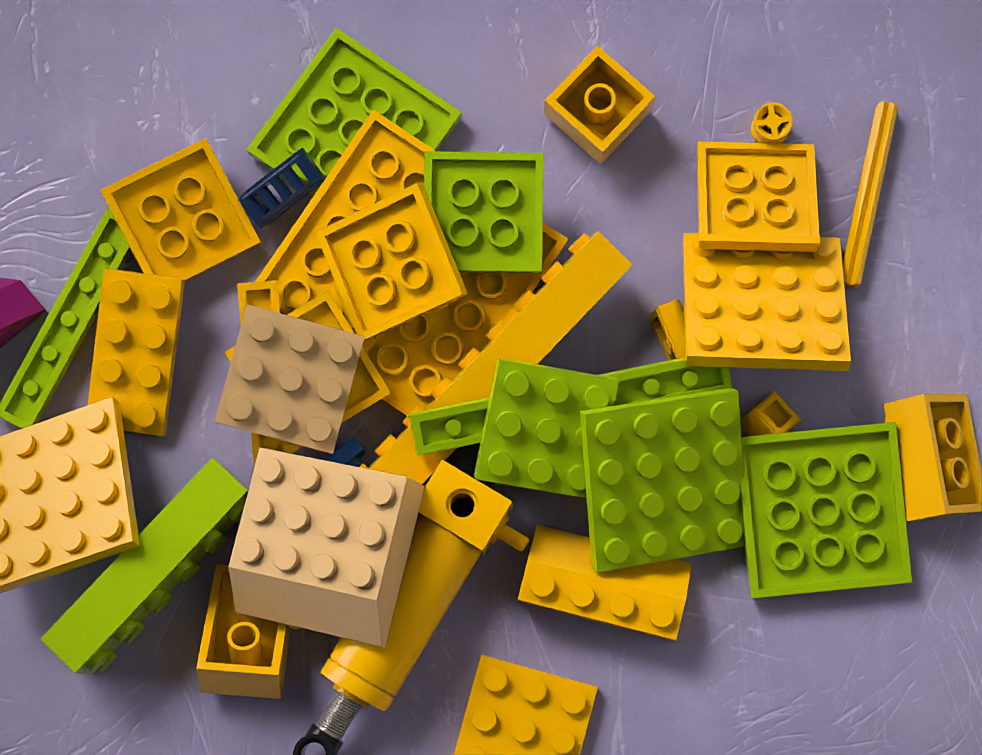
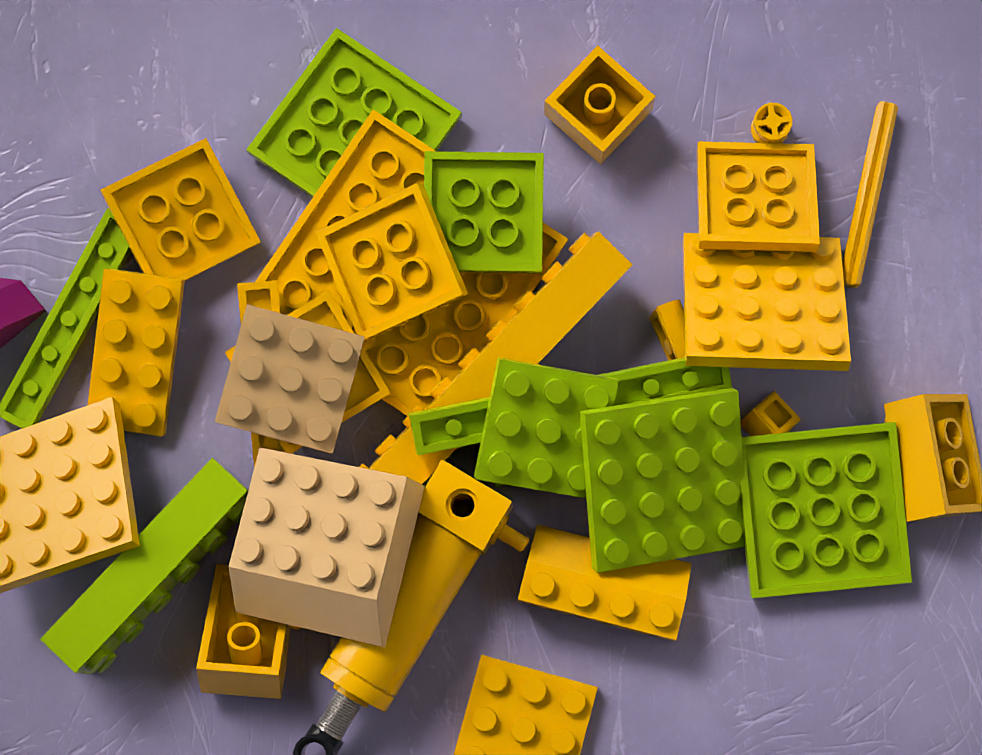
(261, 202): dark blue slope -> none
(348, 454): blue plate -> none

